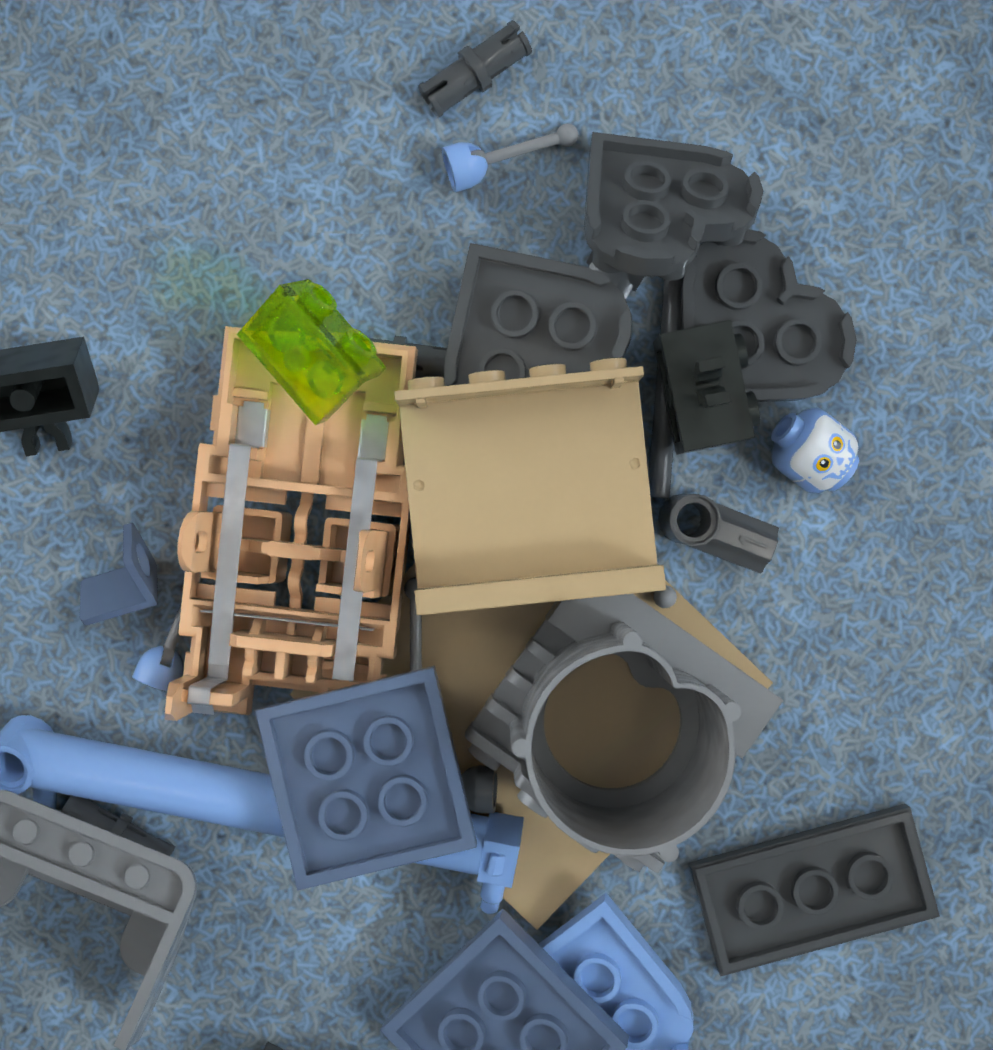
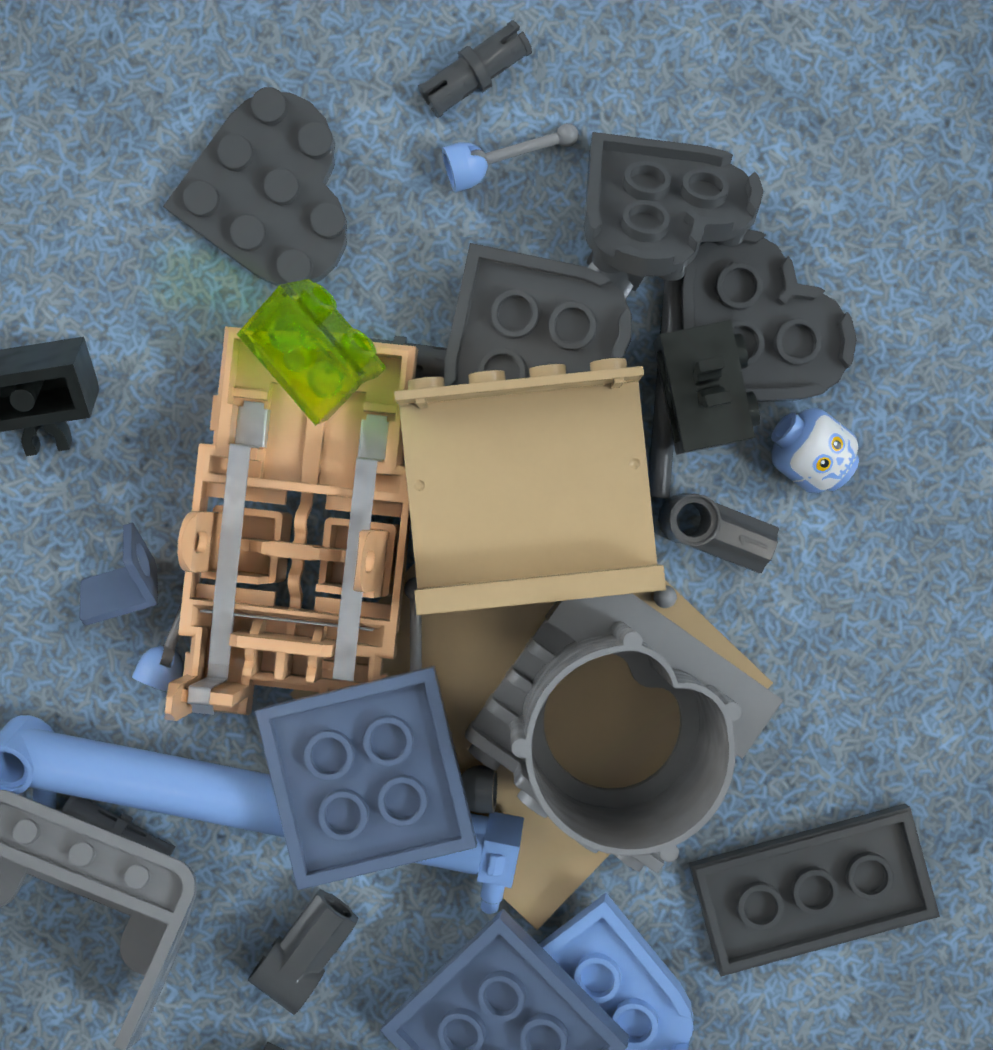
(265, 190): none -> dark grey plate
(298, 958): none -> dark grey piece

